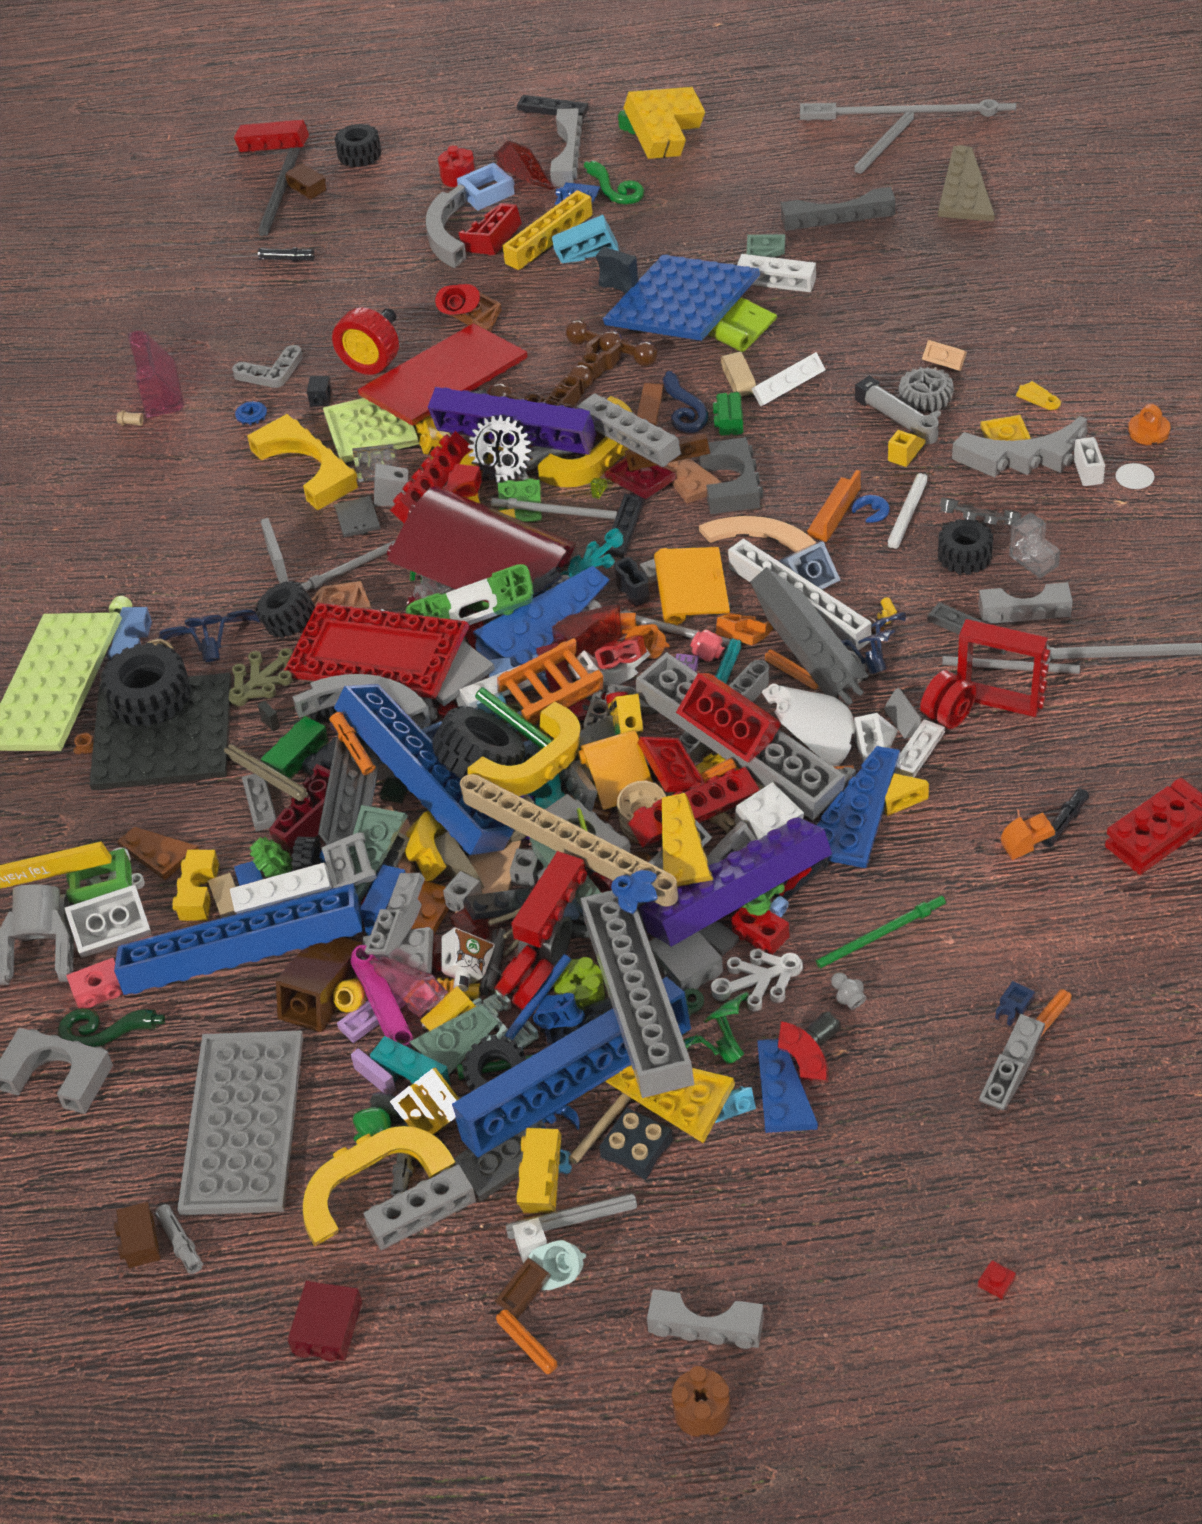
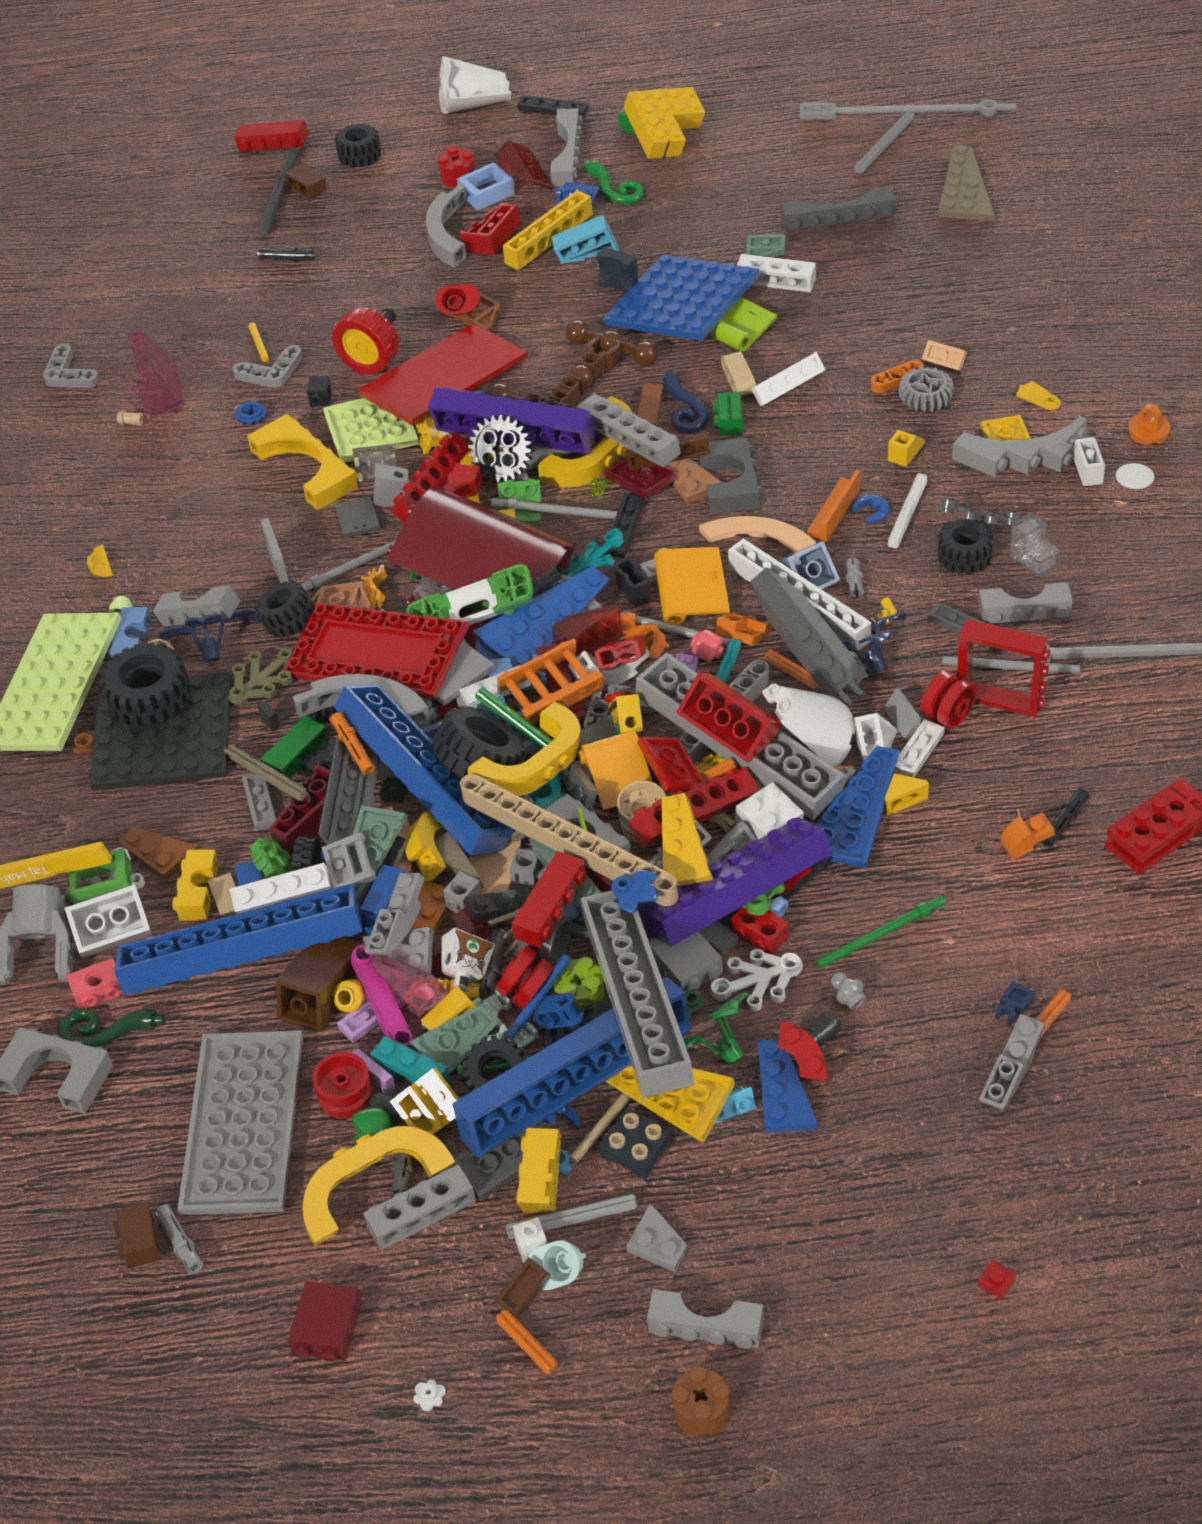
(58, 375): none -> light grey beam
(99, 563): none -> yellow tile
(174, 608): none -> light grey arch
(258, 341): none -> yellow bar
(342, 1085): none -> red wheel
(371, 584): none -> light orange hair
(426, 1400): none -> white plant
(470, 86): none -> white cone
(657, 1241): none -> light grey wing
(854, 577): none -> light grey pin
(885, 381): none -> orange beam
(924, 426): light grey piece -> none

